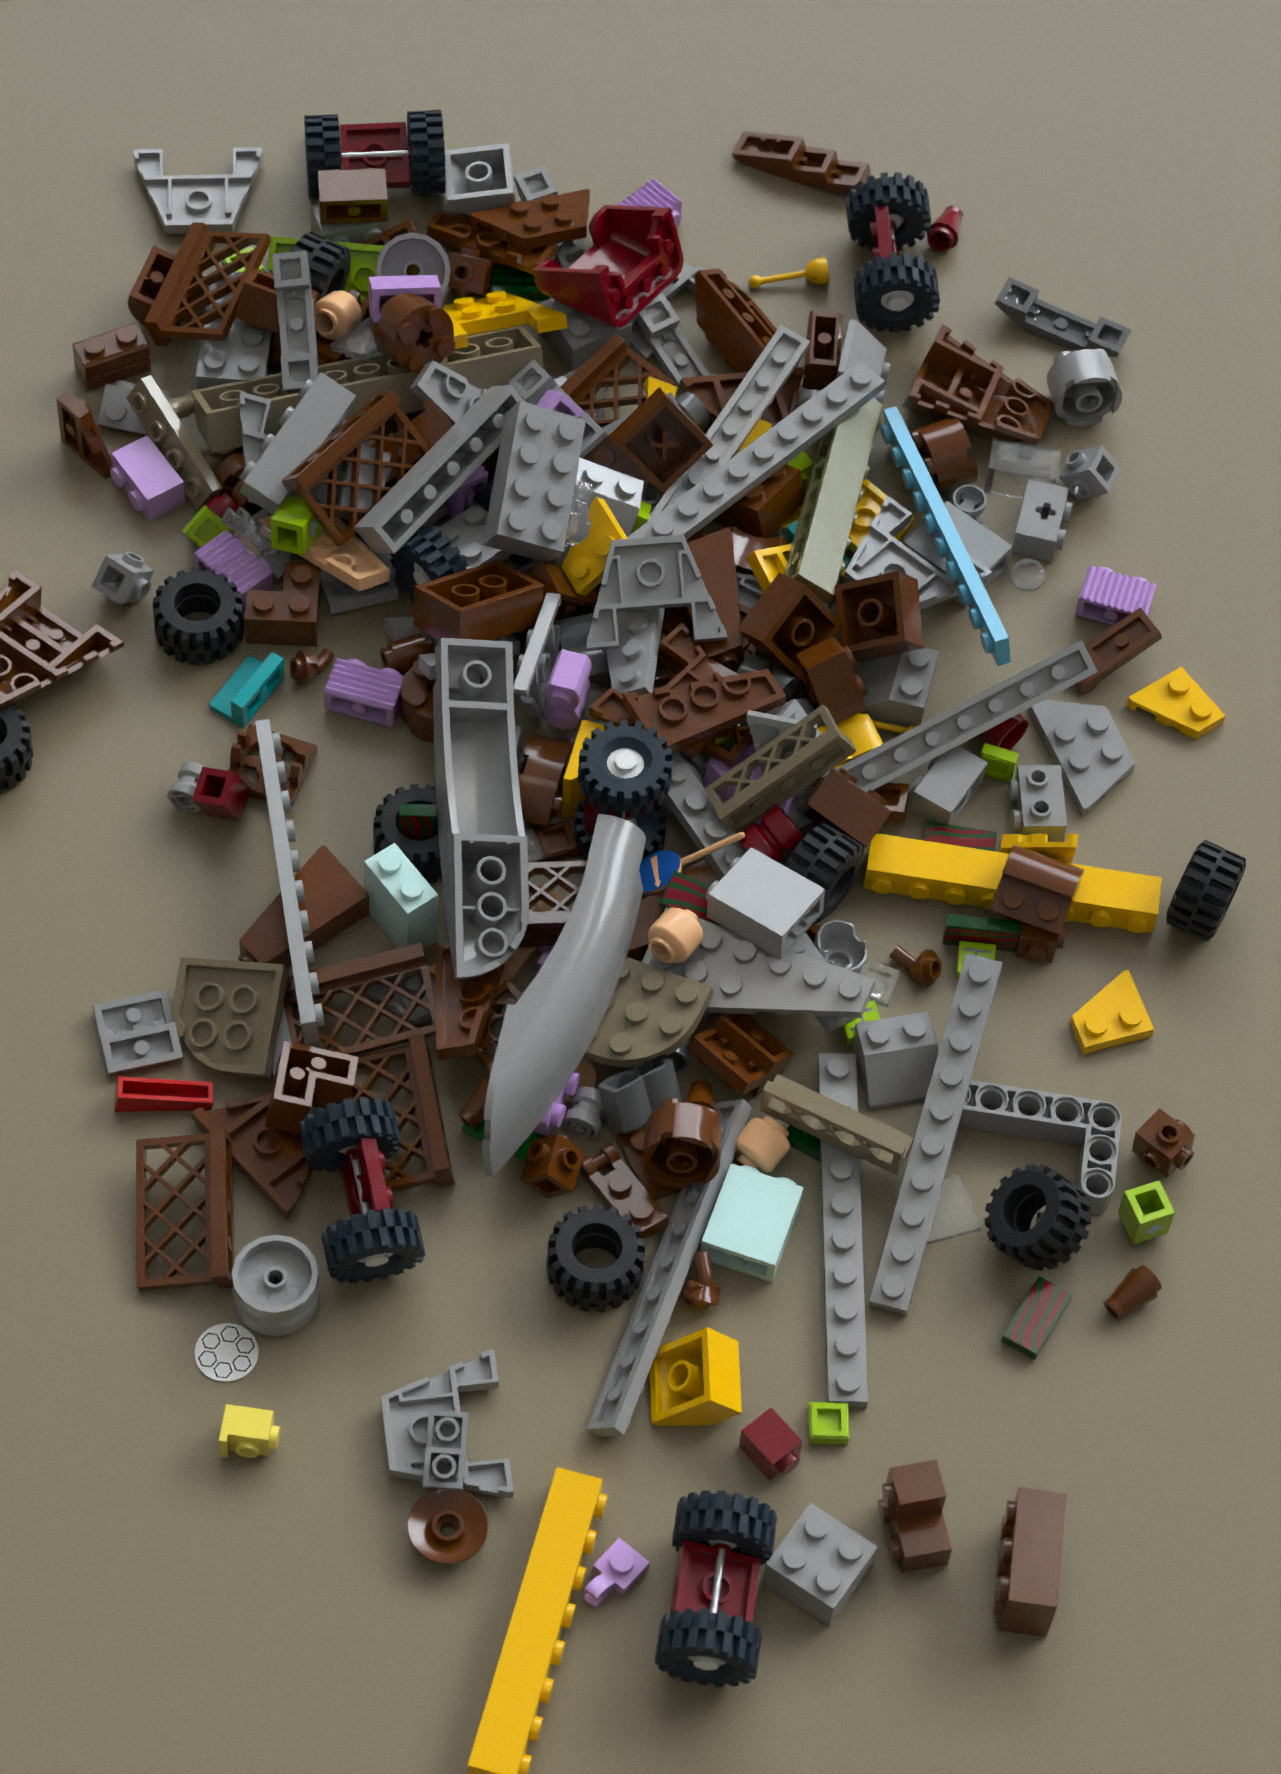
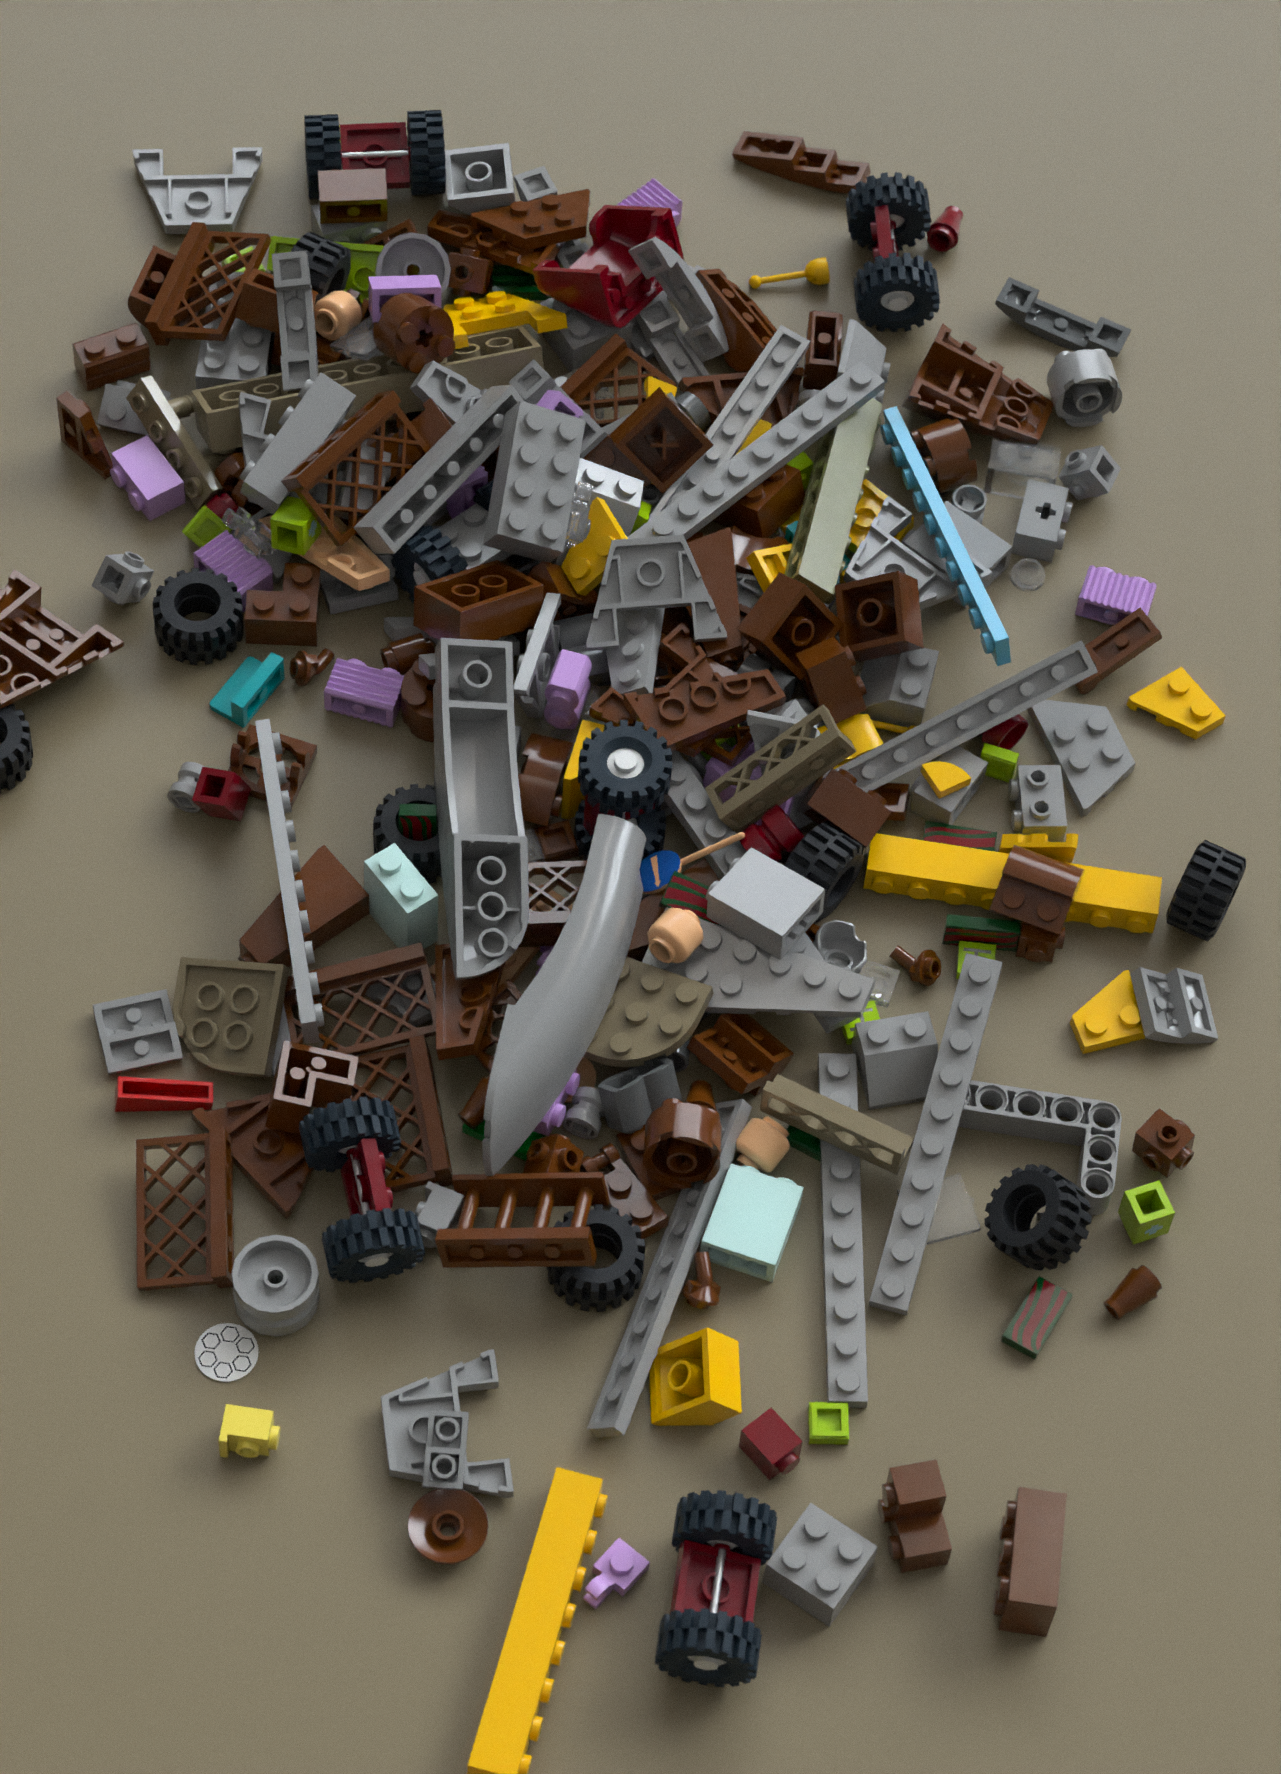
(439, 1211): none -> light grey brick
(523, 1246): none -> reddish brown fence
(687, 294): none -> light grey slope
(944, 777): none -> yellow tile
(1174, 1006): none -> light grey slope

